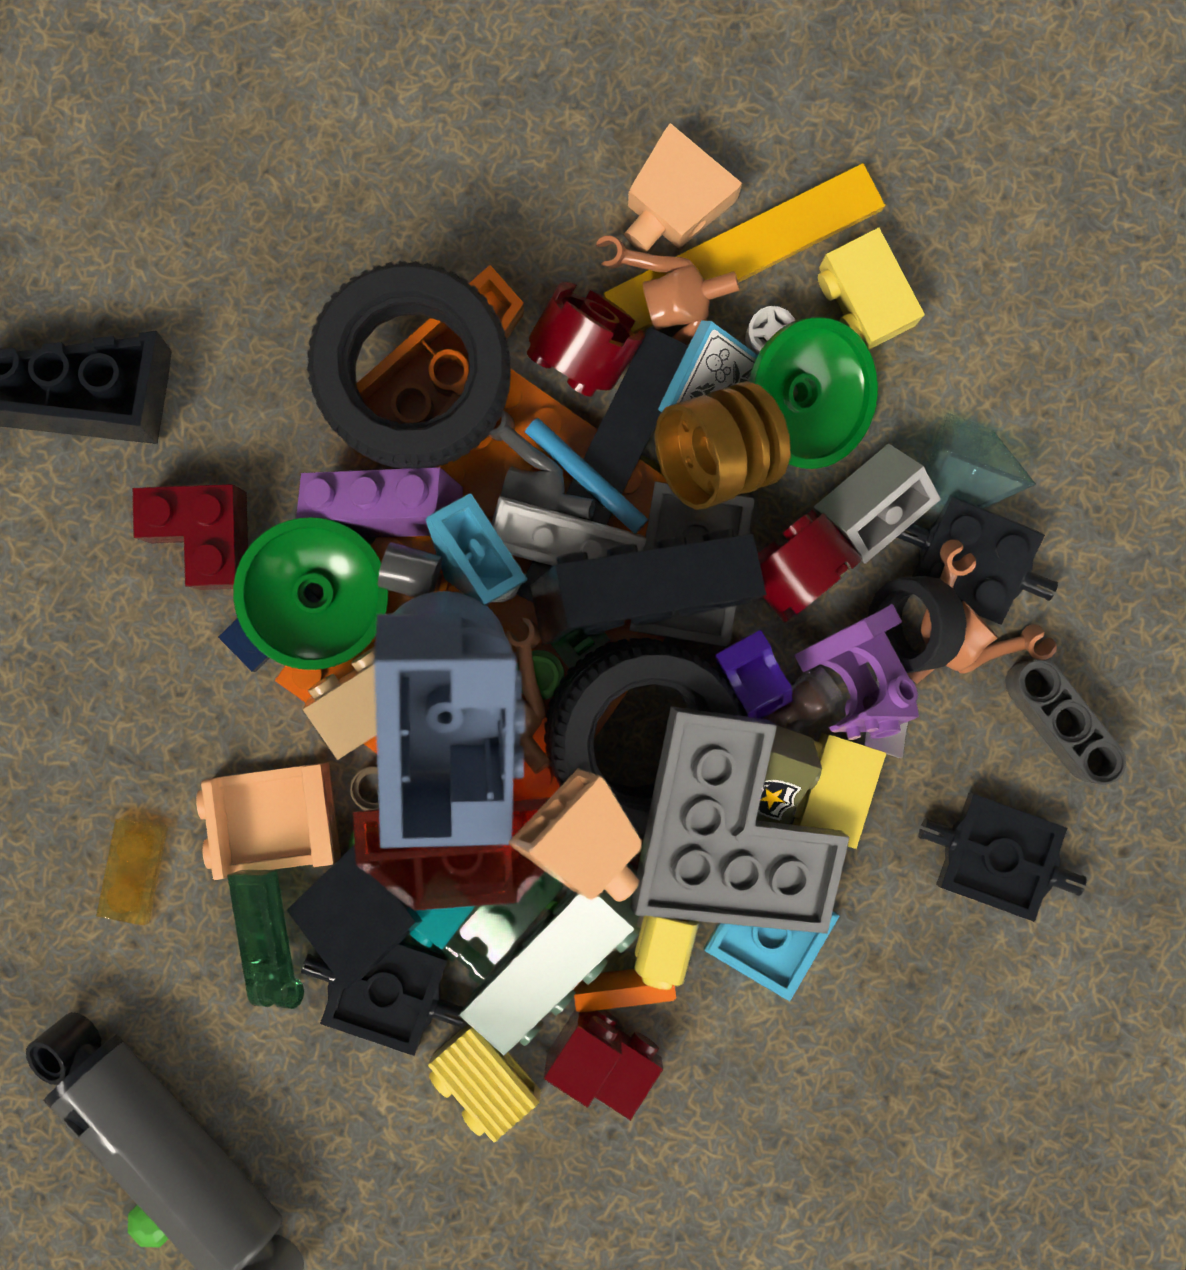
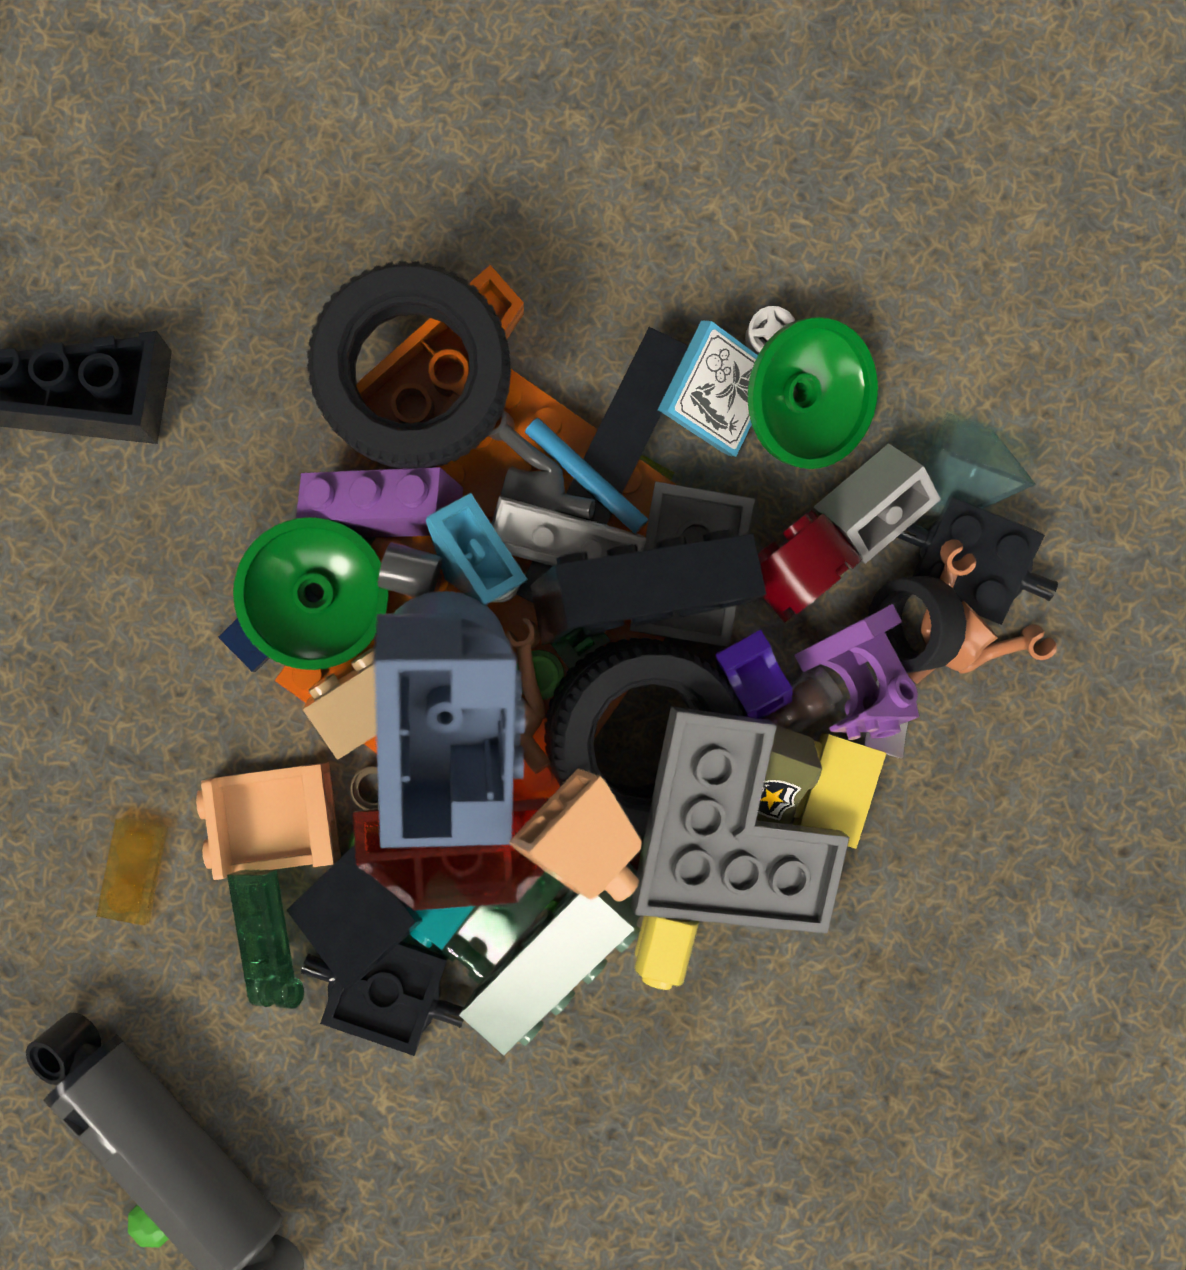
(206, 519): dark red brick -> none
(484, 1082): light yellow brick -> none
(584, 339): dark red brick -> none
(603, 1063): dark red brick -> none
(618, 990): orange tile -> none
(677, 297): nougat piece -> none
(678, 192): light nougat torso -> none
(722, 444): pearl gold wheel -> none
(768, 237): yellow tile -> none
(768, 955): medium azure tile -> none
(870, 289): light yellow brick -> none
(1002, 857): black plate -> none
(1086, 729): dark grey beam -> none

